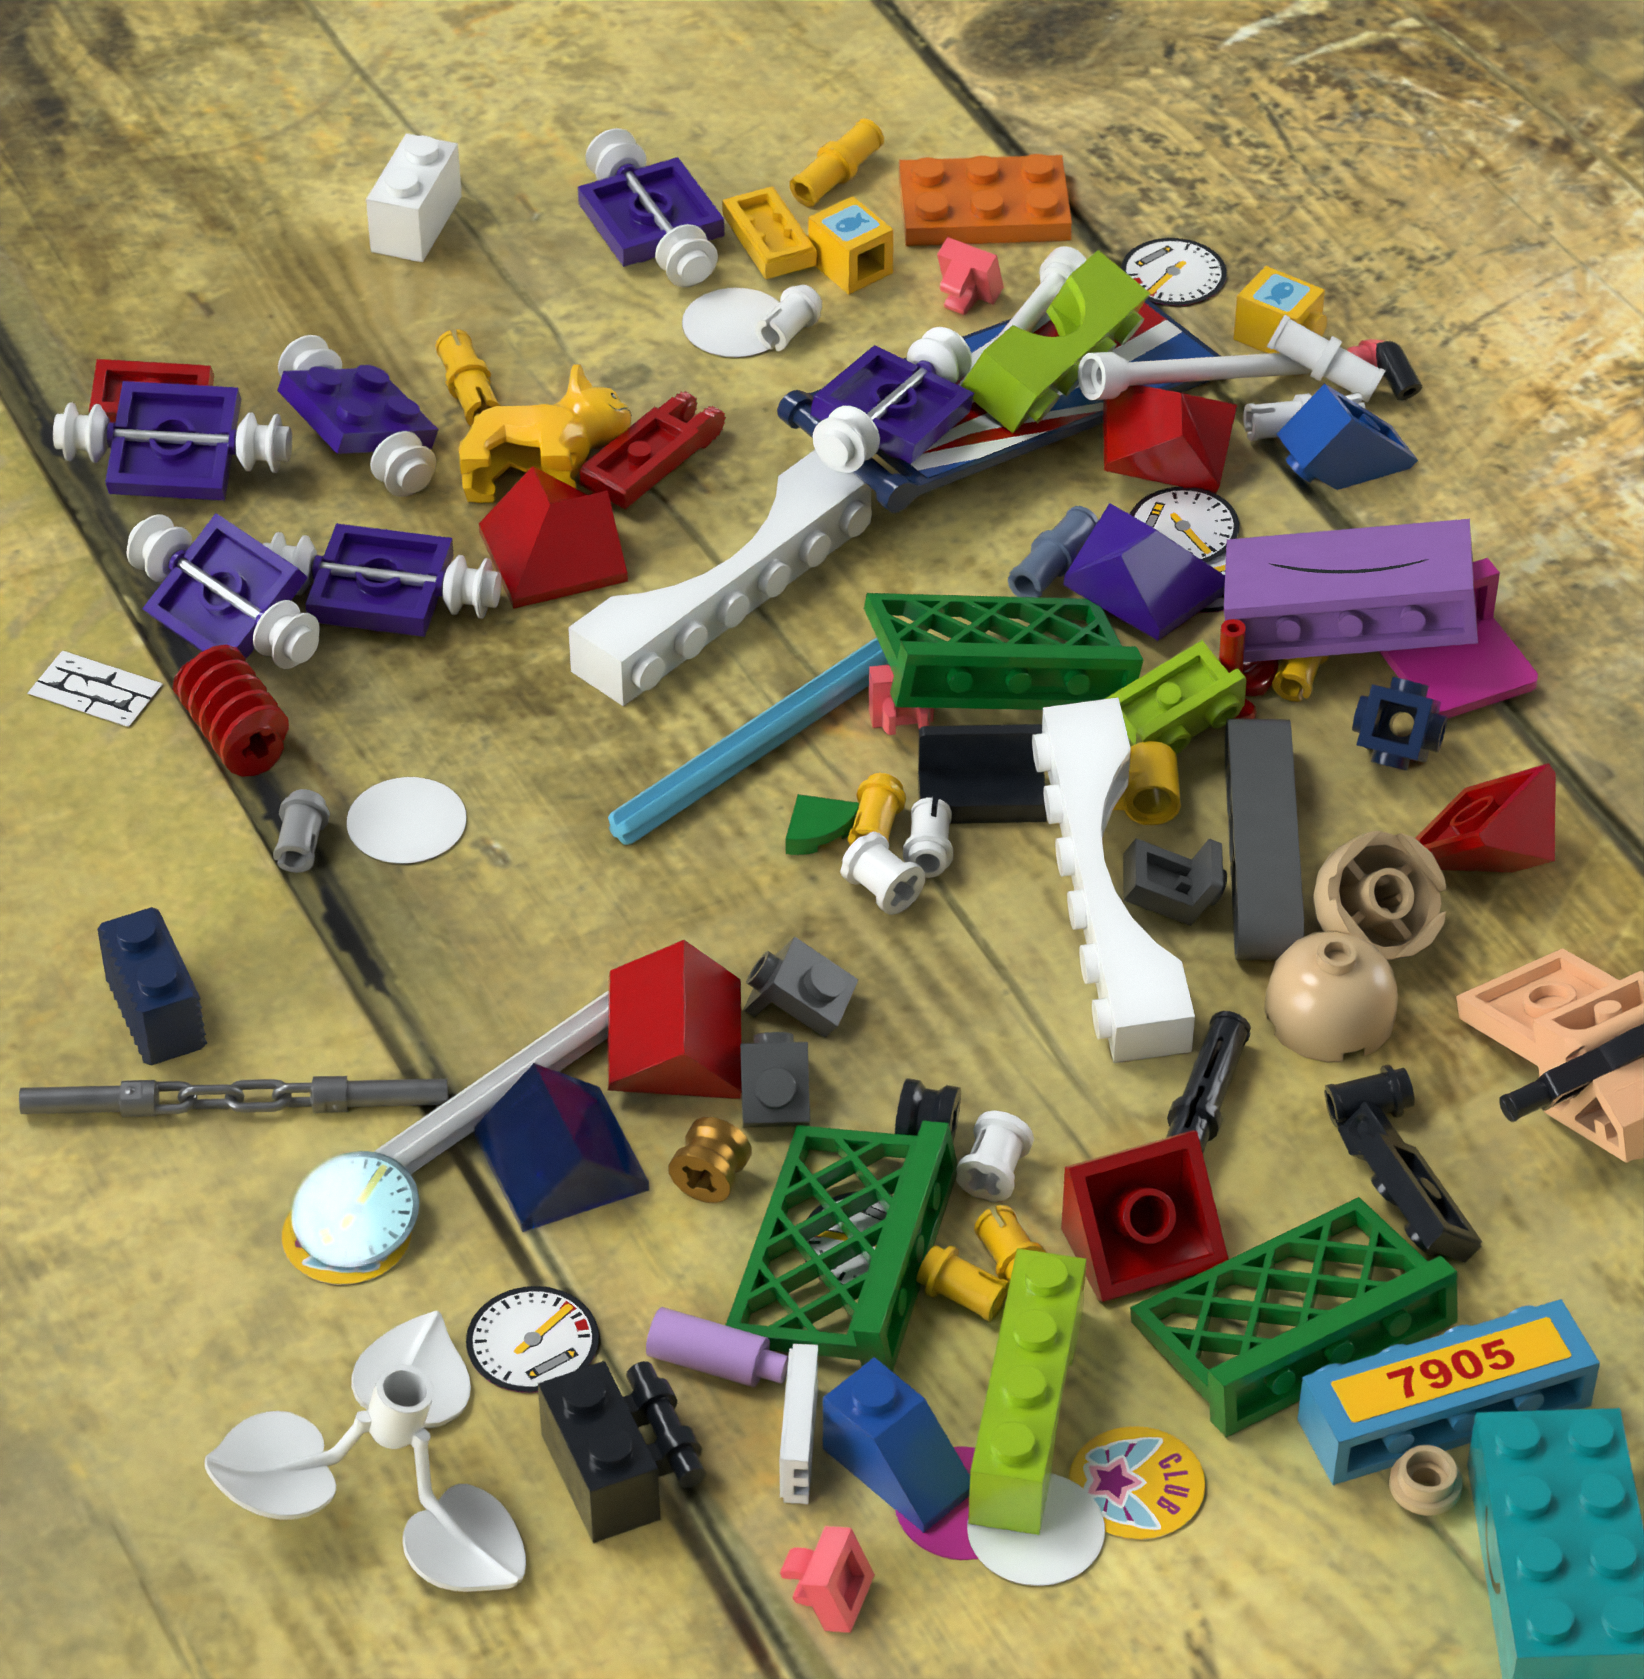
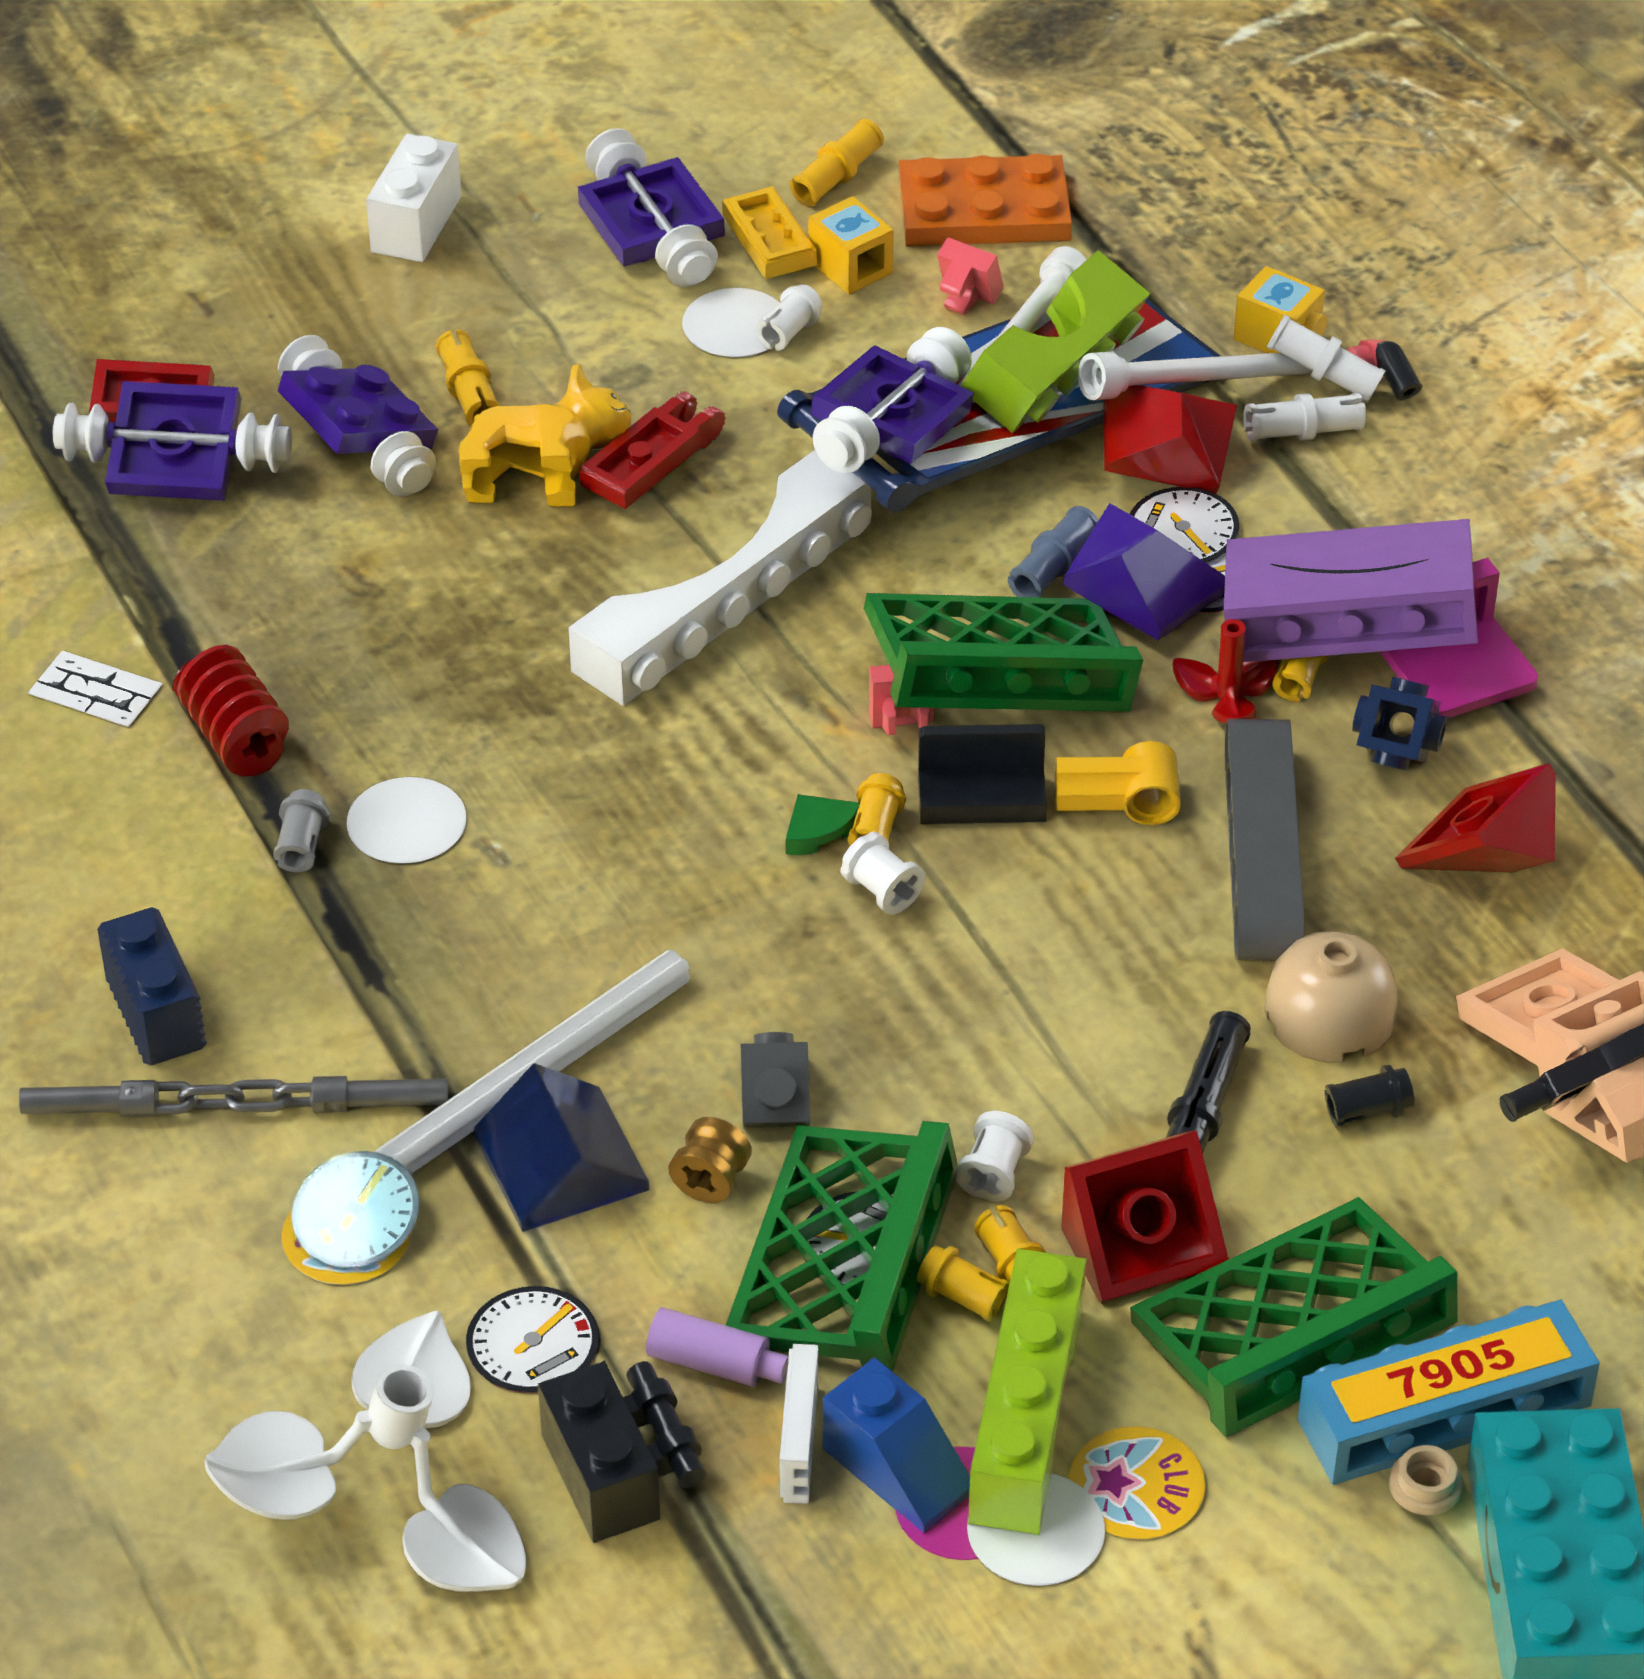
(224, 590): dark purple plate -> none
(387, 578): dark purple plate -> none
(552, 540): red slope -> none
(675, 1025): red slope -> none
(745, 745): medium azure axle -> none
(802, 986): dark grey bracket -> none
(831, 1578): coral tile -> none
(926, 1104): black wheel -> none
(929, 838): white pin -> none
(1139, 984): white arch -> none
(1172, 882): dark grey bracket -> none
(1176, 270): white sticker -> none
(1181, 698): lime bracket -> none
(1342, 442): blue slope -> none
(1382, 892): tan cylinder -> none
(1409, 1183): black hinge -> none

